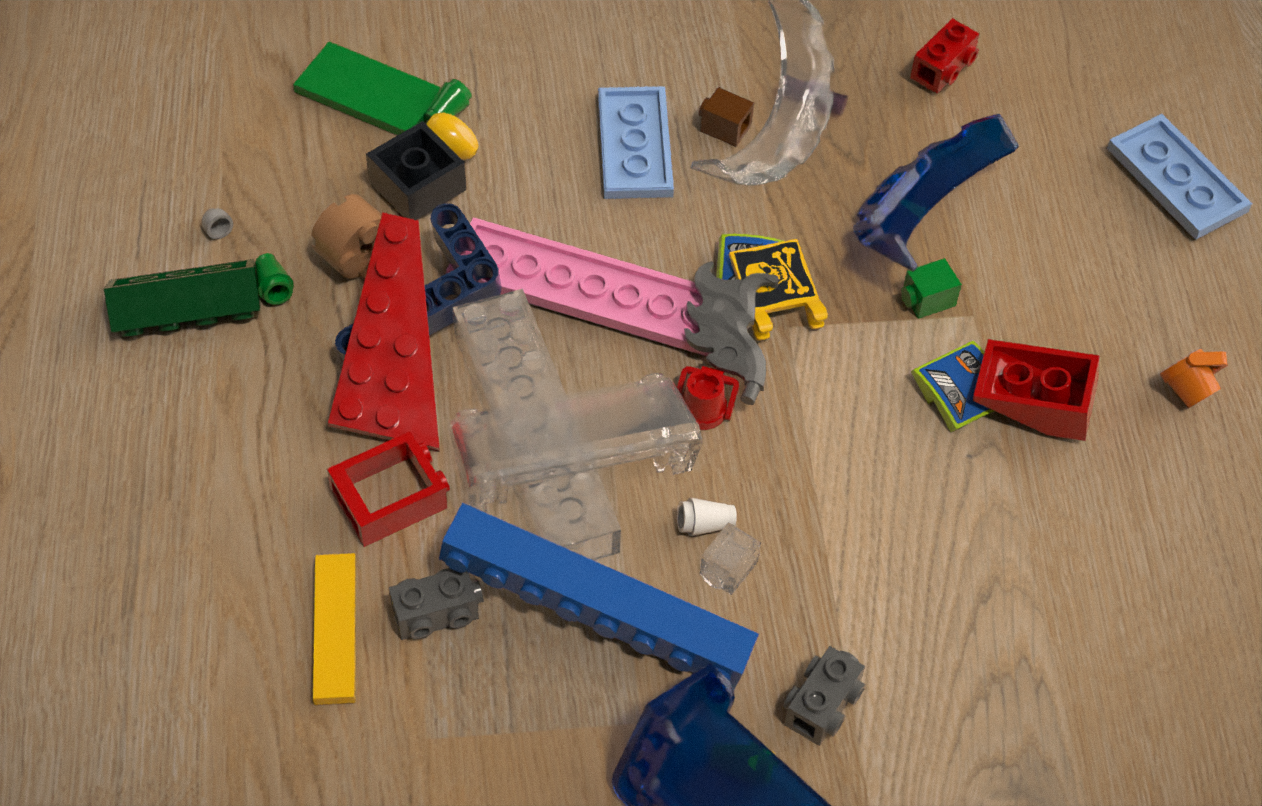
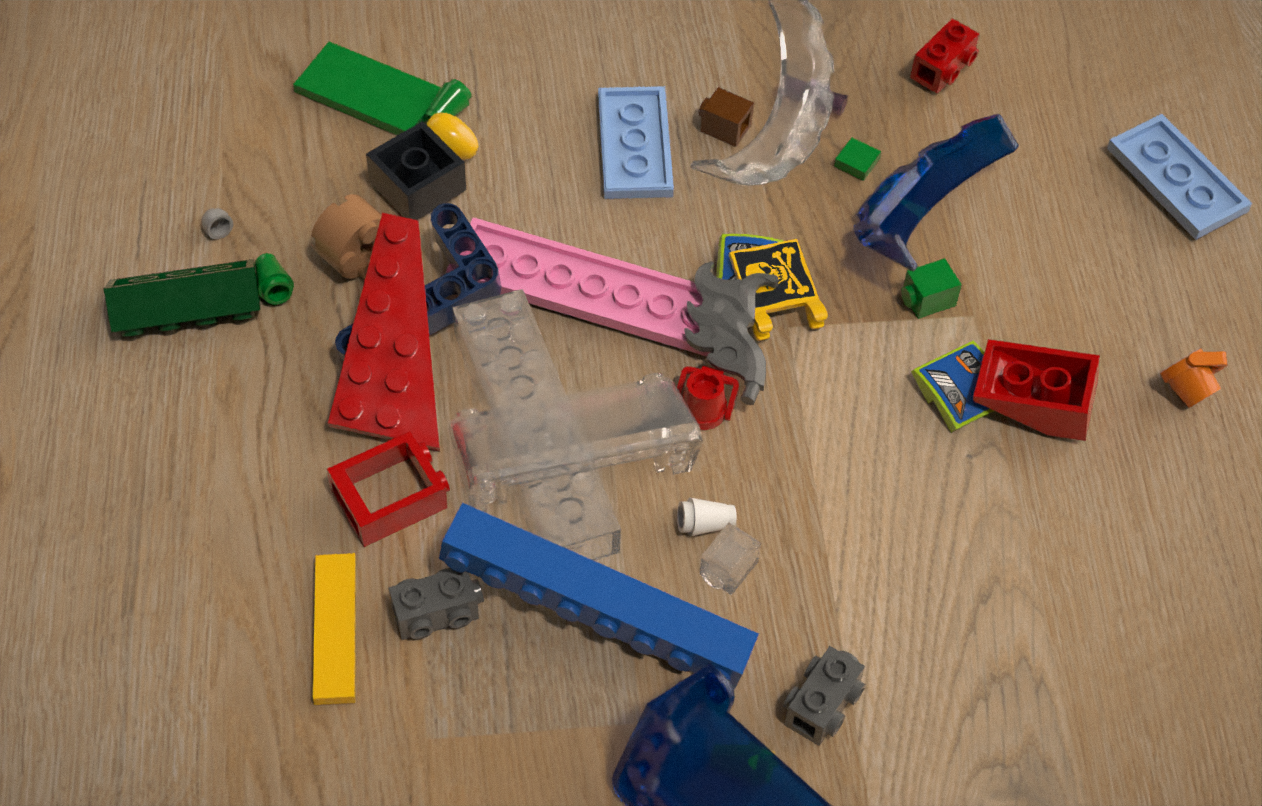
(857, 158): none -> green tile

